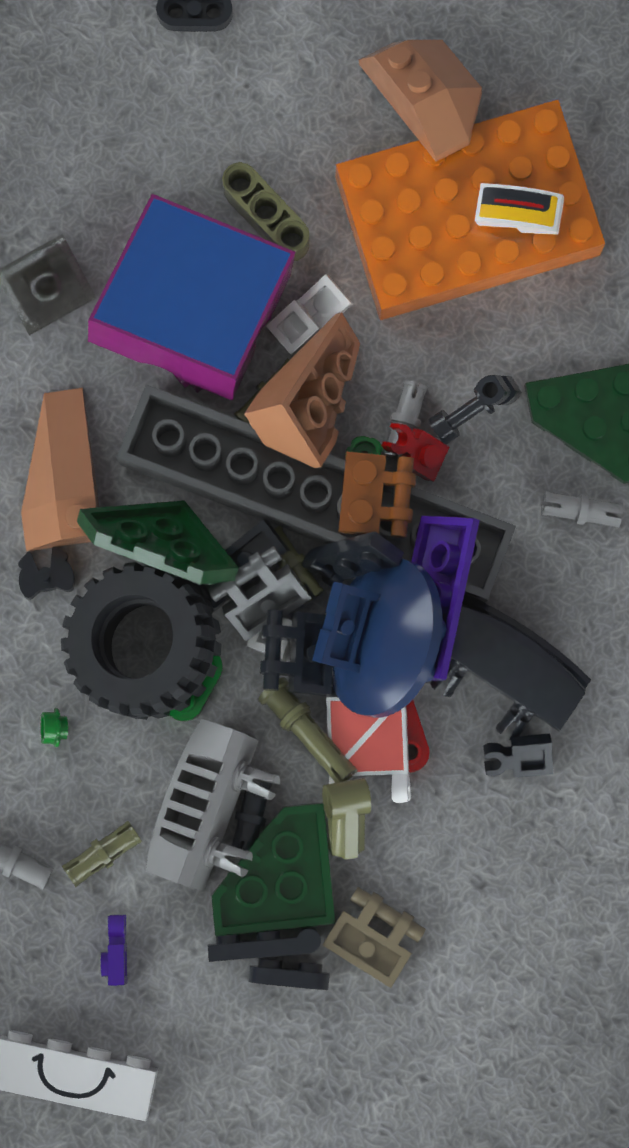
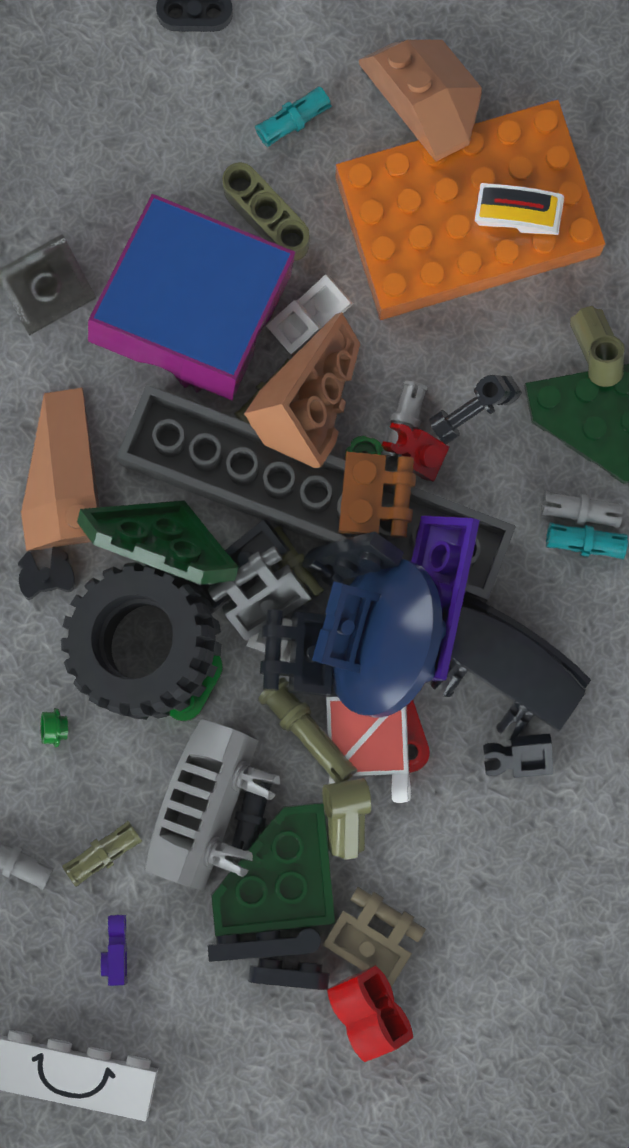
(293, 116): none -> teal pin
(370, 1014): none -> red brick
(586, 540): none -> teal pin
(599, 346): none -> olive piece

